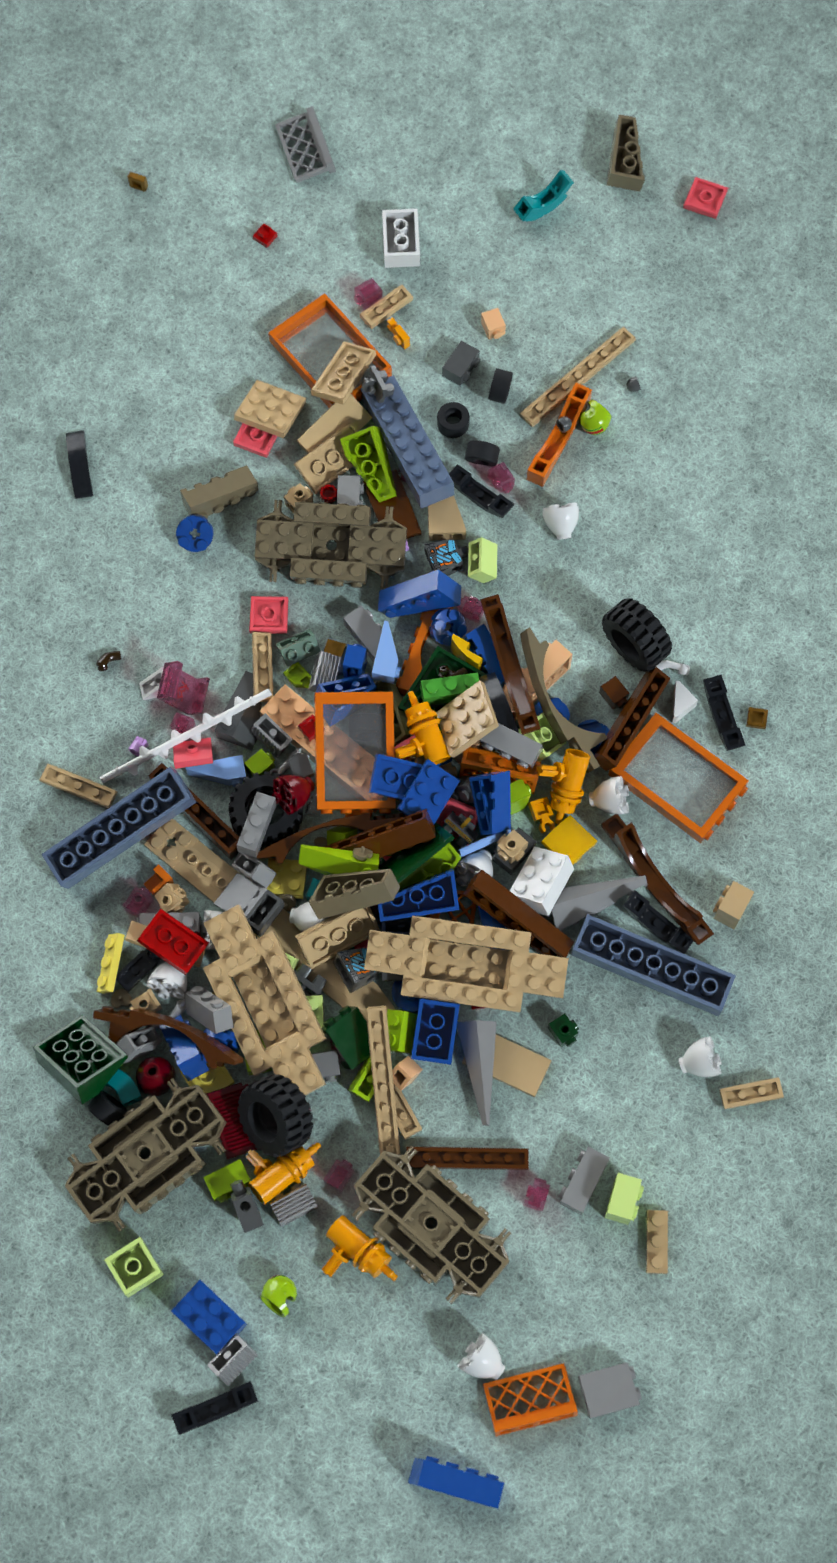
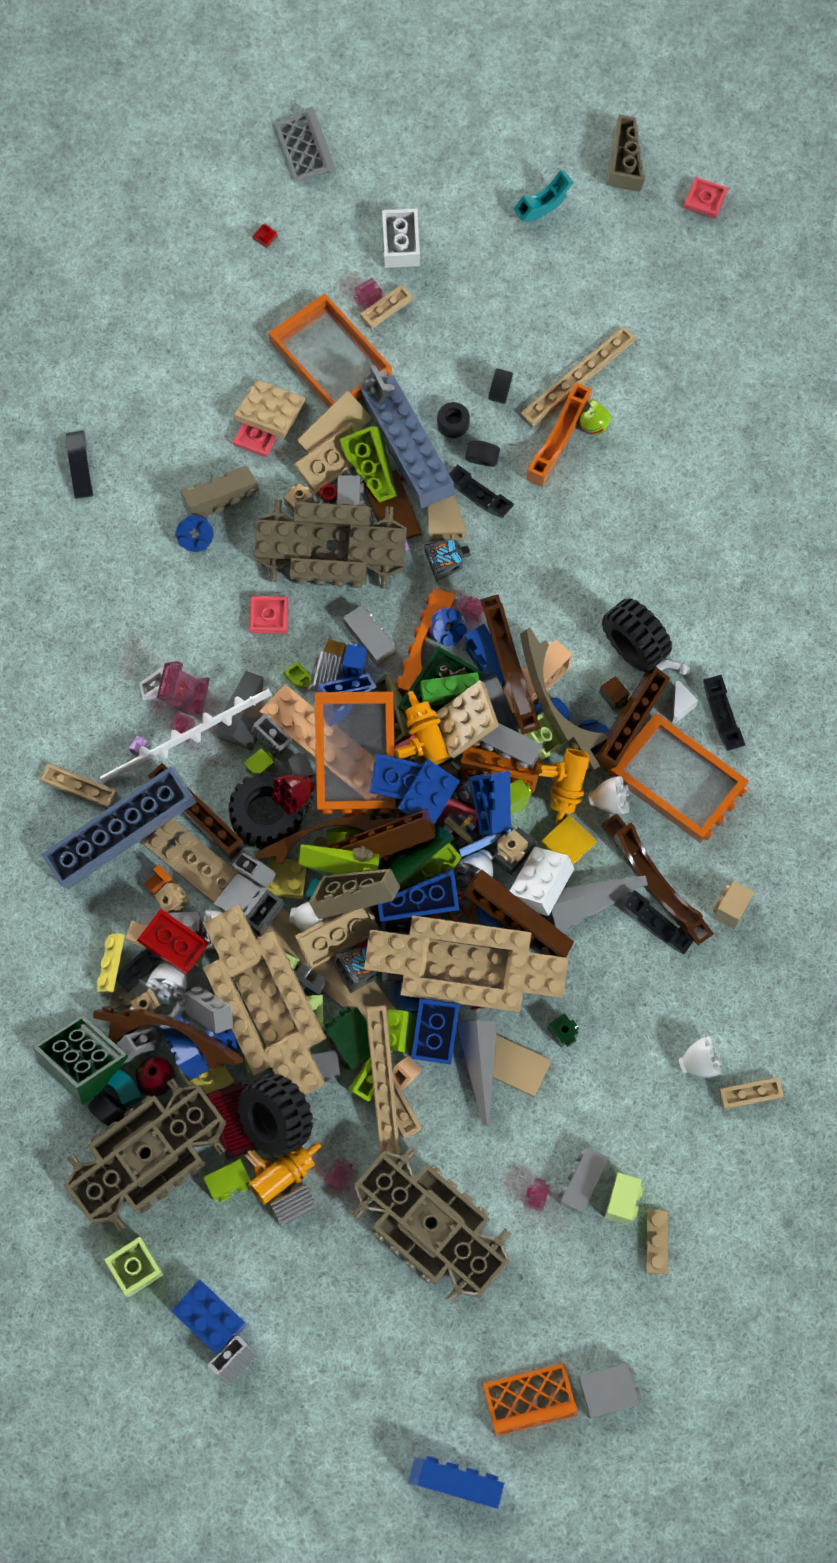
(106, 658): dark brown arm -> none
(136, 908): clear pink brick -> none
(138, 181): pearl gold tile -> none
(193, 753): coral plate -> none
(214, 1408): black slope -> none
(223, 771): light blue slope -> none
(247, 1211): dark grey torso -> none
(256, 824): light grey brick -> none
(262, 663): tan tile -> none
(276, 1292): lime helmet -> none
(285, 765): white piece -> none
(289, 901): dark tan piece -> none
(298, 647): sand green bracket -> none
(307, 727): red tile -> none
(343, 372): tan tile -> none
(355, 1244): light orange piece -> none
(386, 659): light blue slope -> none
(400, 336): light orange plate -> none
(420, 595): blue wedge -> none
(461, 363): dark grey brick -> none
(461, 649): yellow slope -> none
(471, 1158): reddish brown plate -> none
(482, 560): yellowish green brick -> none
(482, 1359): white piece -> none
(493, 323): light nougat brick -> none
(501, 478): clear pink brick -> none
(541, 811): light orange plate -> none
(561, 520): white piece -> none
(564, 424): dark grey hinge -> none
(633, 385): dark grey hinge -> none
(653, 965): sand blue brick -> none
(757, 718): pearl gold tile -> none

